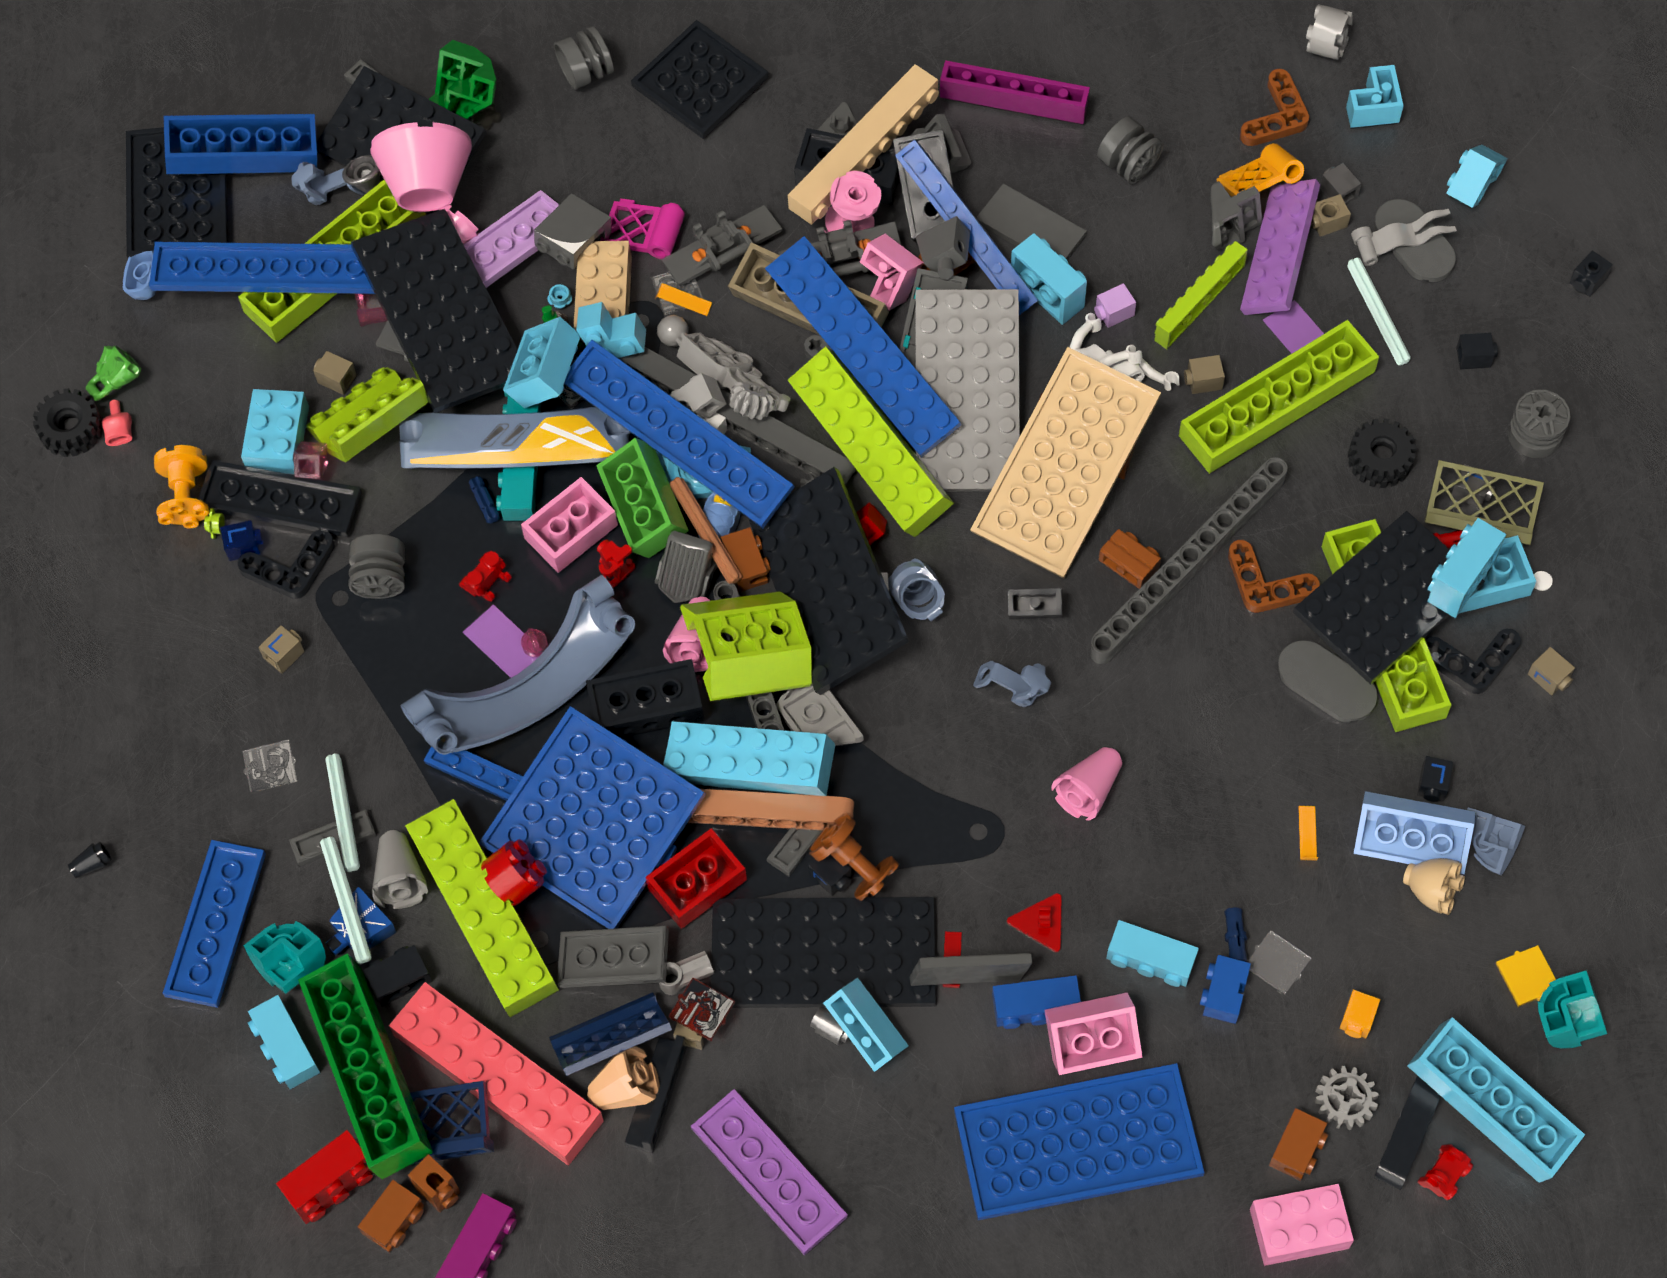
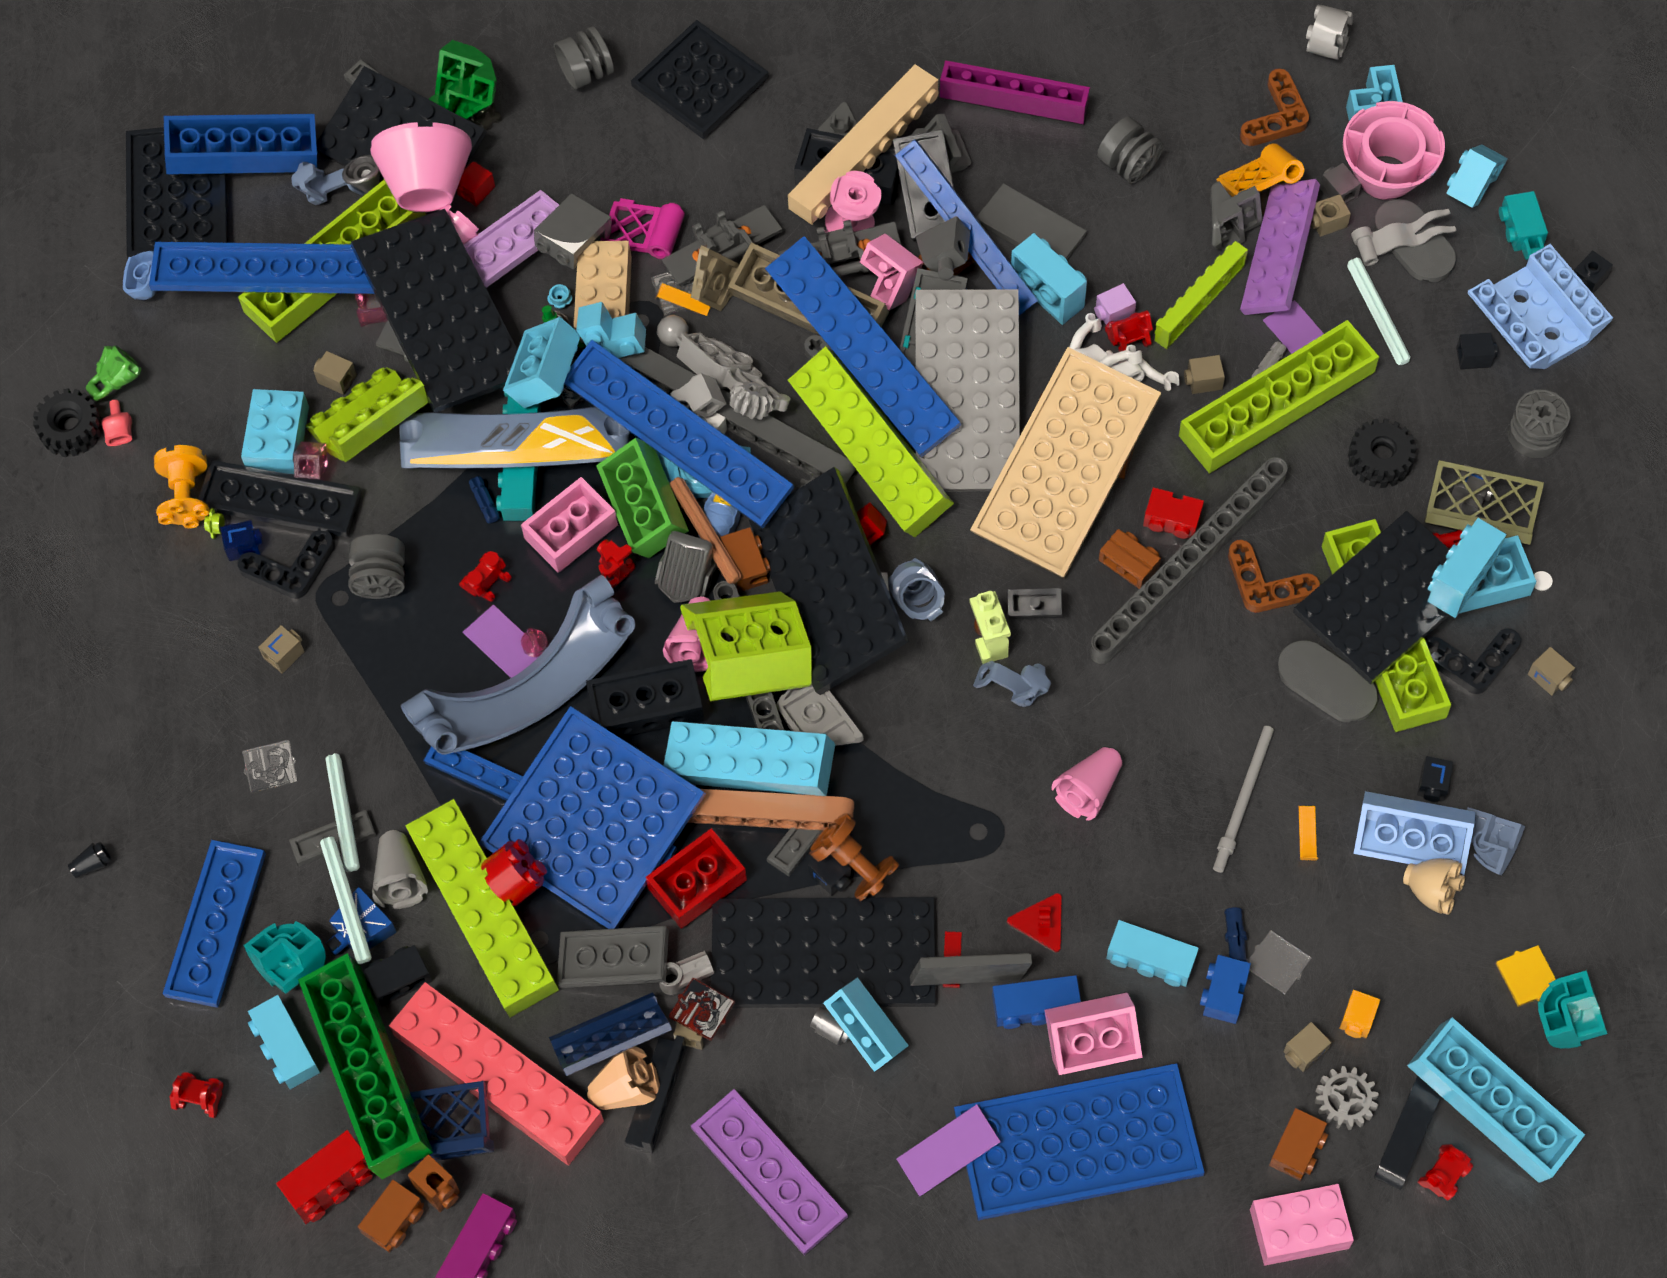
(204, 1093): none -> red piece
(475, 184): none -> red panel
(712, 278): none -> dark tan wing
(948, 1150): none -> medium lavender sticker
(991, 625): none -> yellowish green hips
(1130, 329): none -> red piece
(1173, 514): none -> red brick
(1227, 843): none -> light grey bar
(1271, 358): none -> light grey axle
(1306, 1047): none -> dark tan brick
(1395, 132): none -> bright pink cone
(1523, 222): none -> teal brick
(1554, 304): none -> light blue slope

